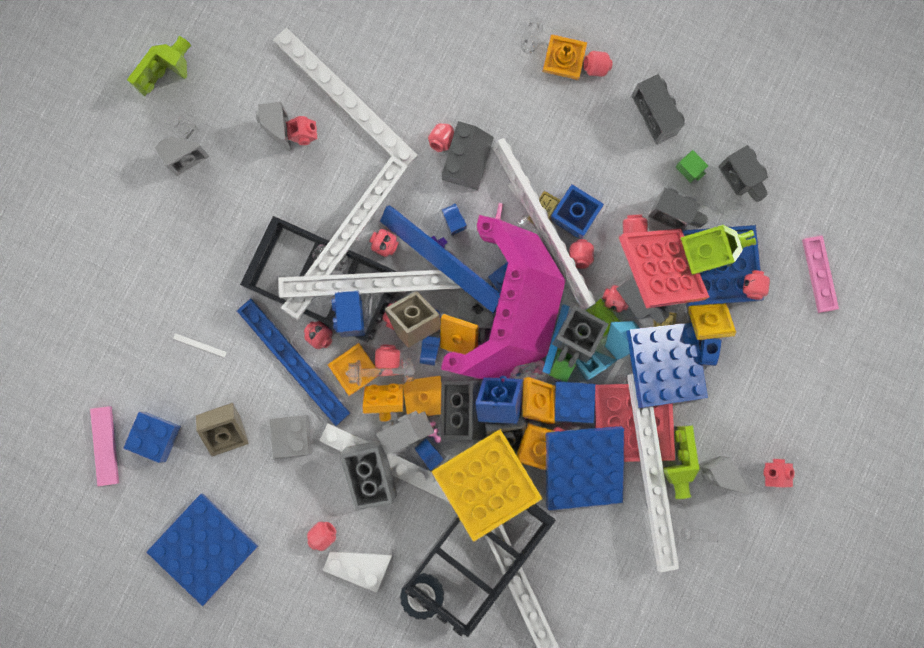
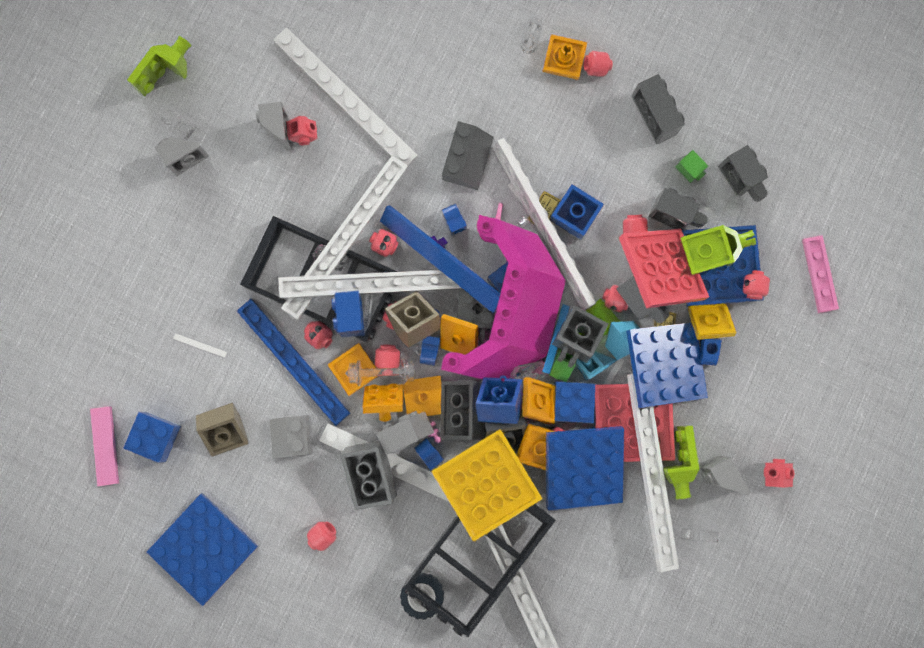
(359, 568): white wing -> none
(441, 137): coral head -> none
(582, 253): coral head -> none

